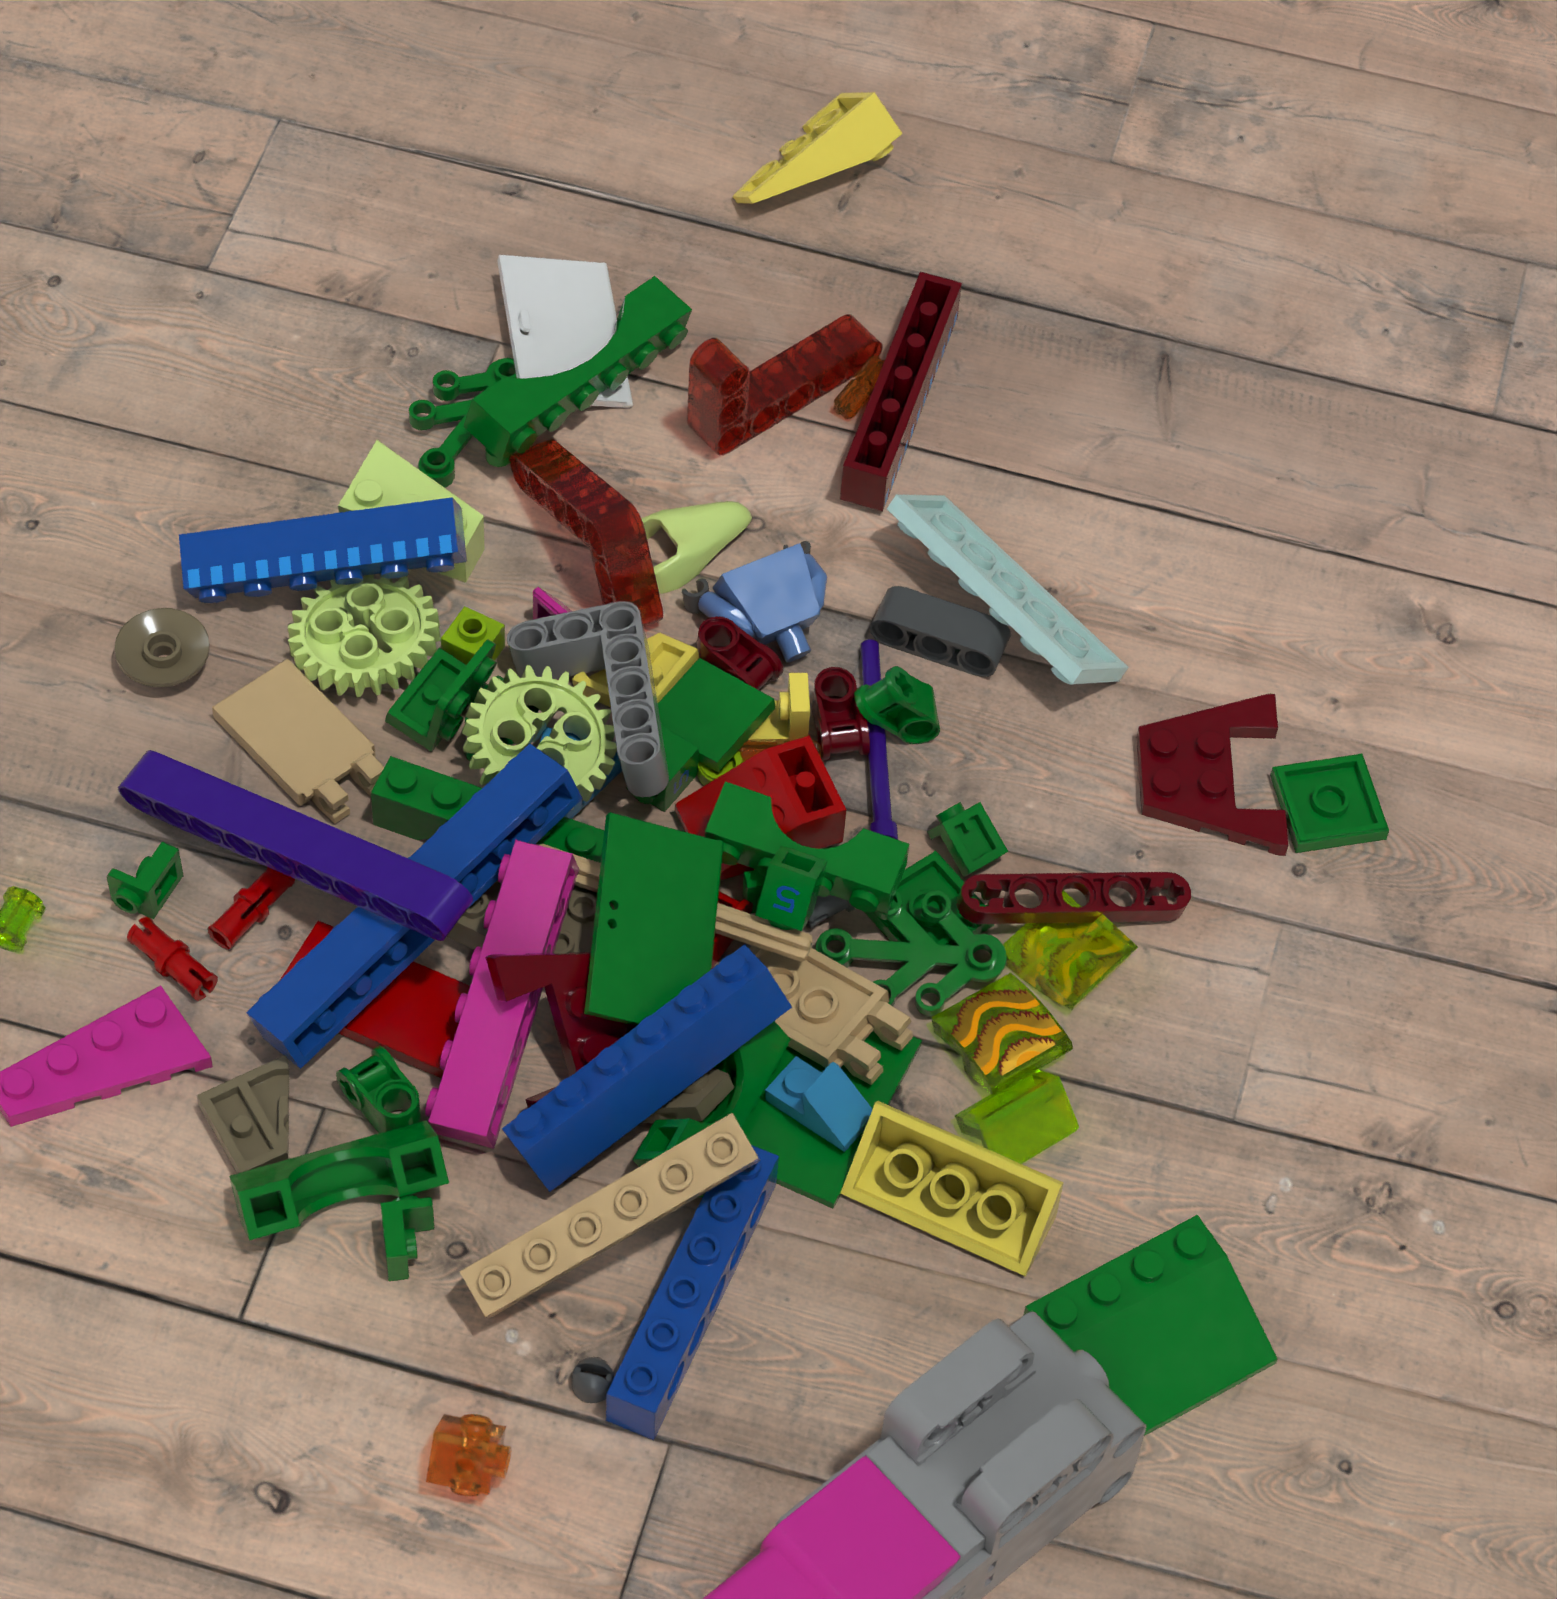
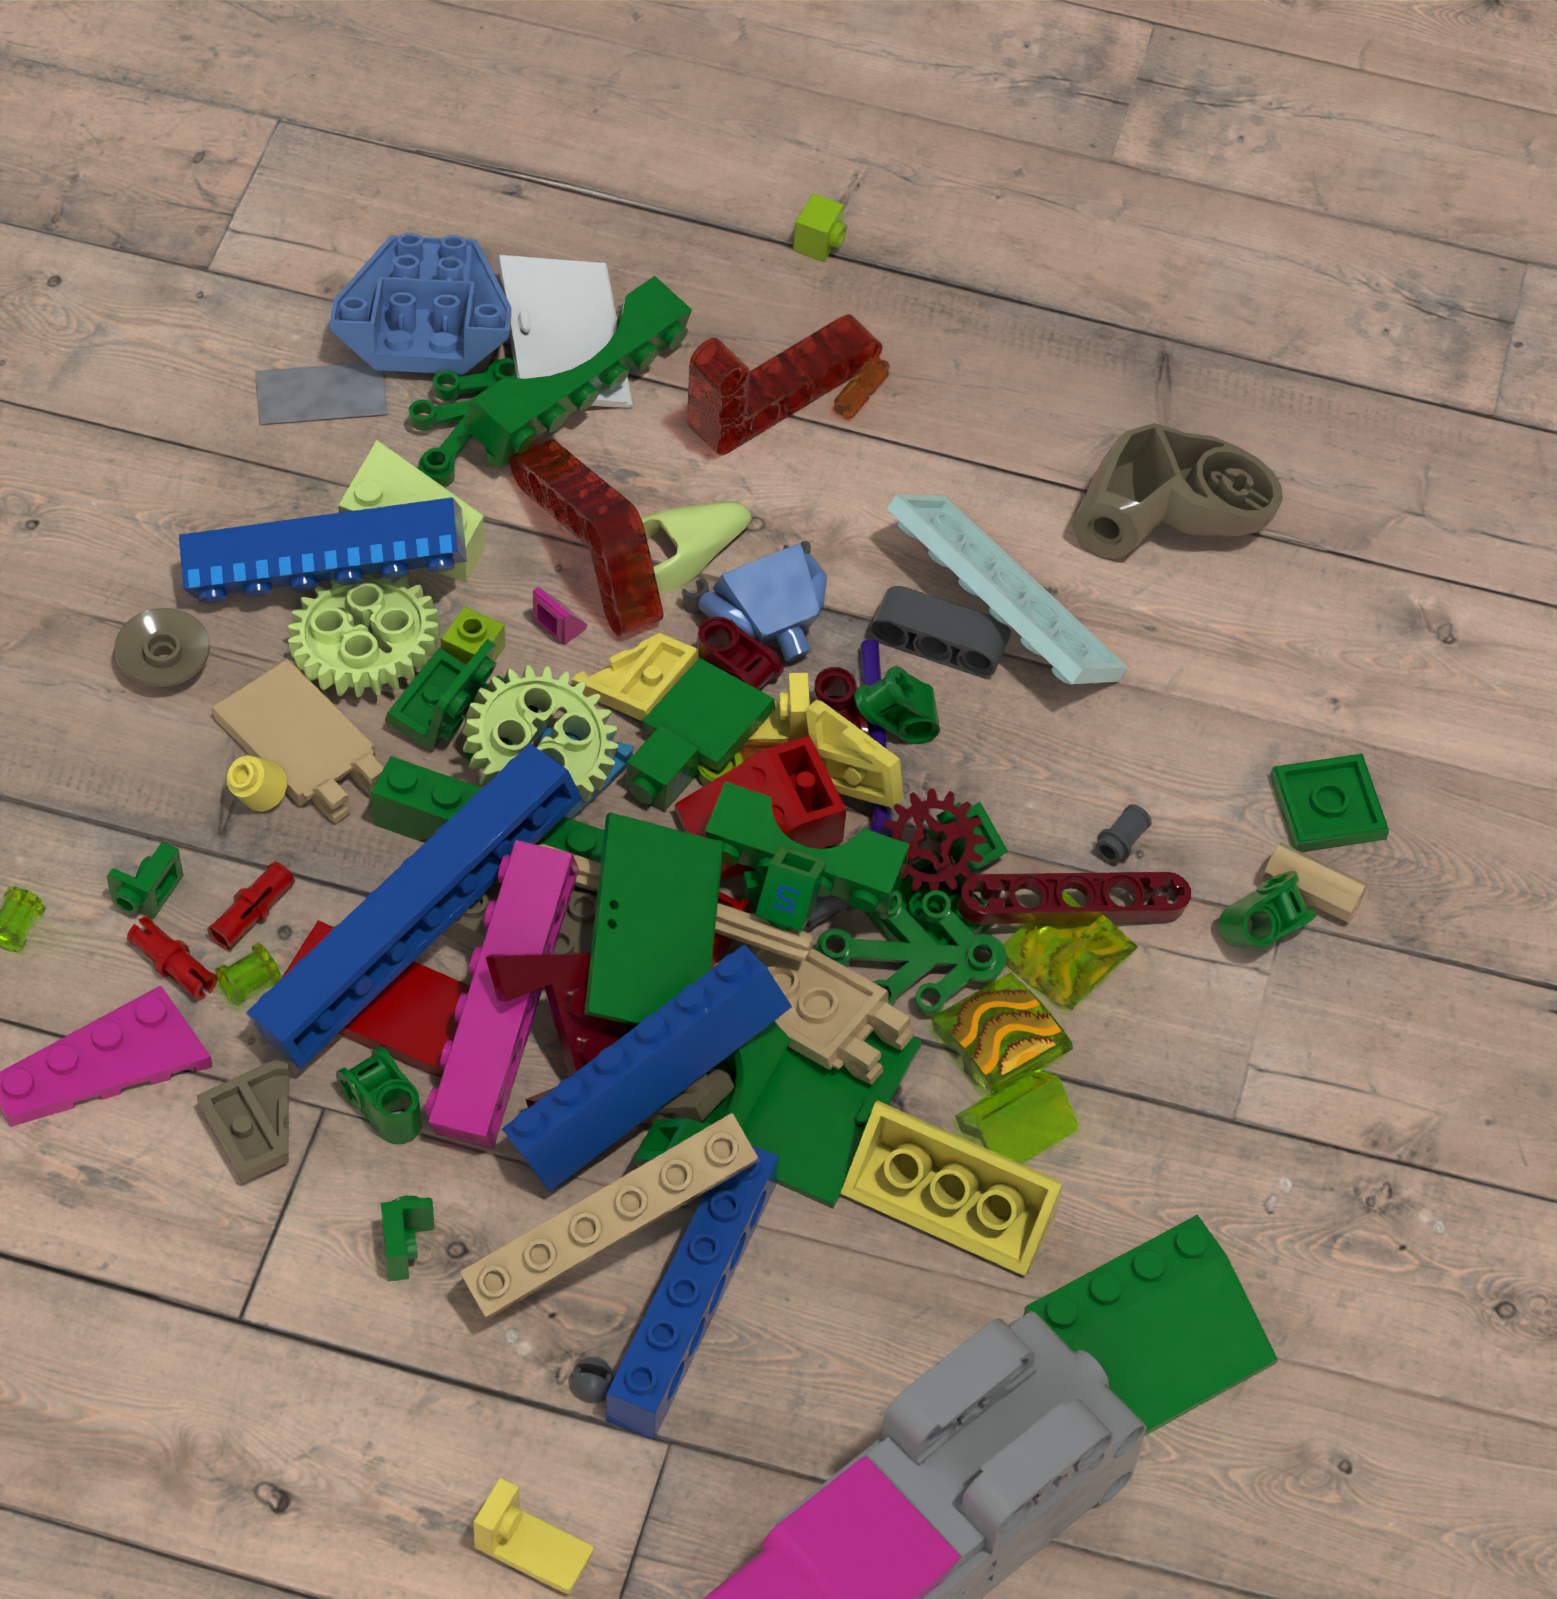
(248, 974): none -> clear neon green bush
(257, 782): none -> light yellow hat
(296, 845): dark purple beam -> none
(320, 393): none -> flat silver sticker
(380, 1164): green arch -> none
(423, 306): none -> medium blue wedge
(468, 1454): clear orange brick -> none
(527, 1541): none -> light yellow bracket
(610, 640): light grey beam -> none
(819, 228): none -> lime plate
(821, 1101): dark azure slope -> none
(836, 138): light yellow wedge -> none
(853, 758): none -> light yellow wing
(900, 391): dark red brick -> none
(954, 832): none -> dark red gear
(1116, 842): none -> dark grey pin
(1177, 480): none -> dark tan piece
(1190, 772): dark red wing -> none
(1273, 909): none -> green piece
(1318, 882): none -> tan axle

